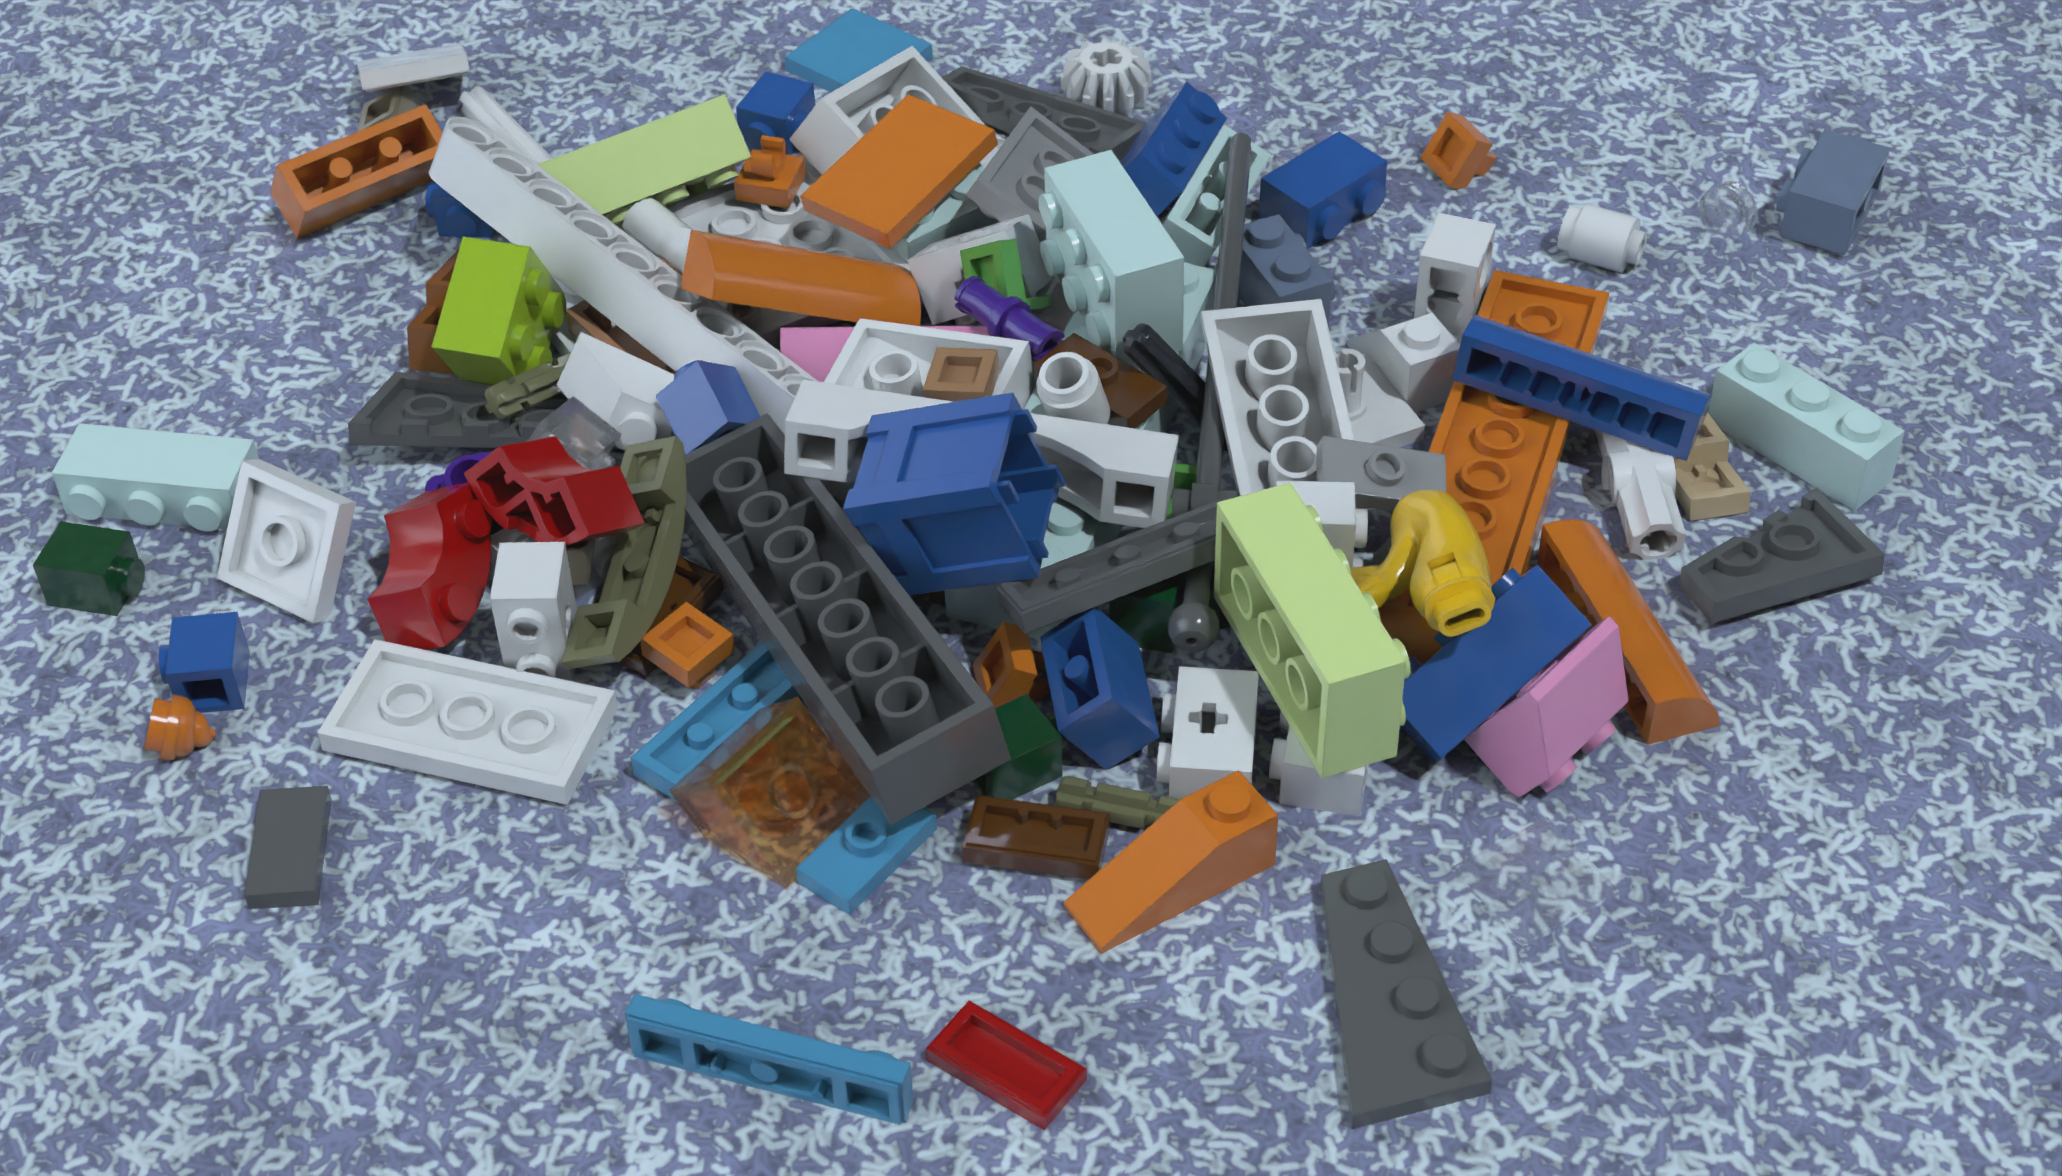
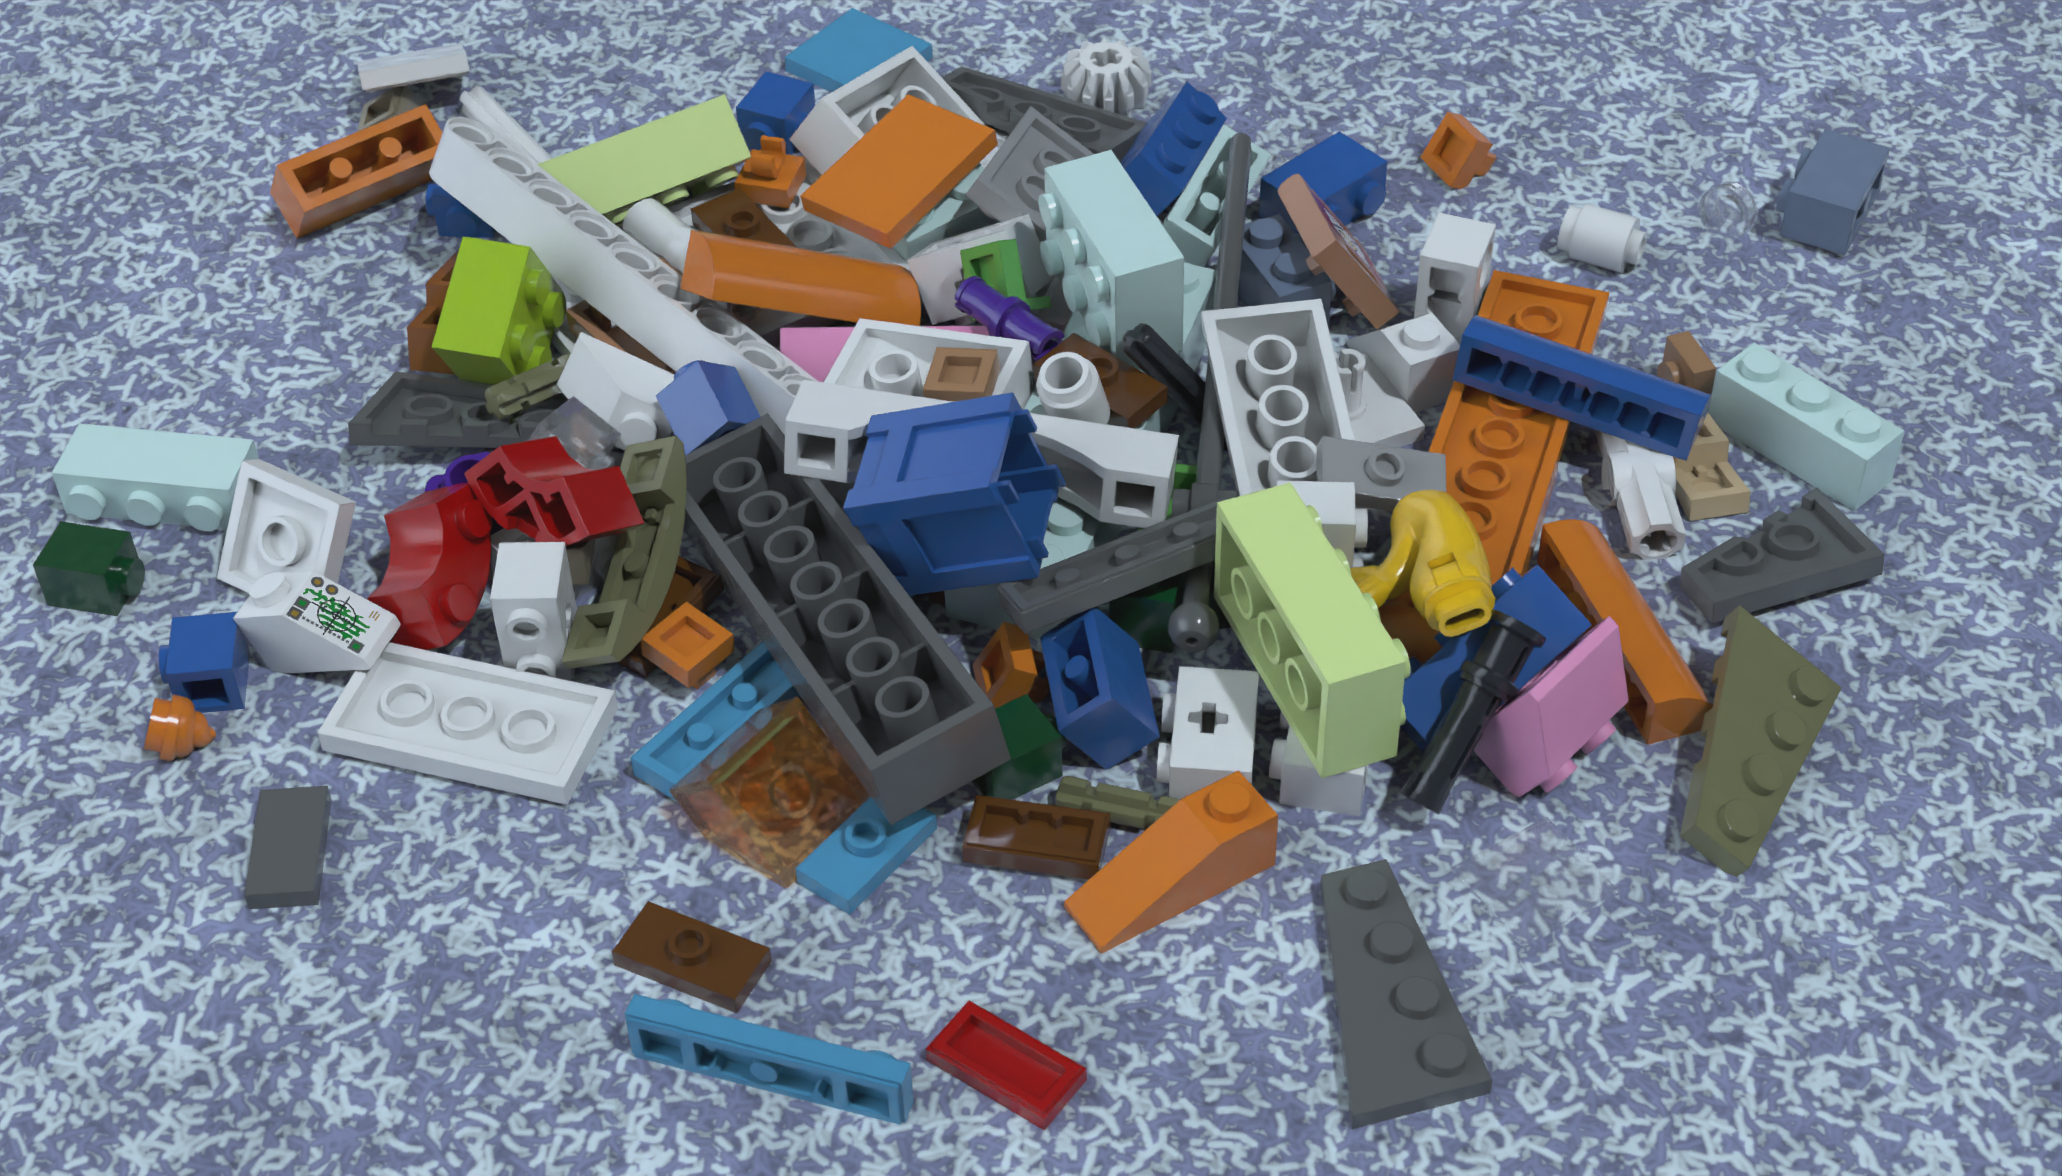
(313, 624): none -> white slope
(692, 956): none -> reddish brown plate
(738, 217): none -> reddish brown plate
(1337, 253): none -> nougat container
(1485, 684): none -> black pin
(1687, 363): none -> medium nougat plate
(1756, 741): none -> olive wing

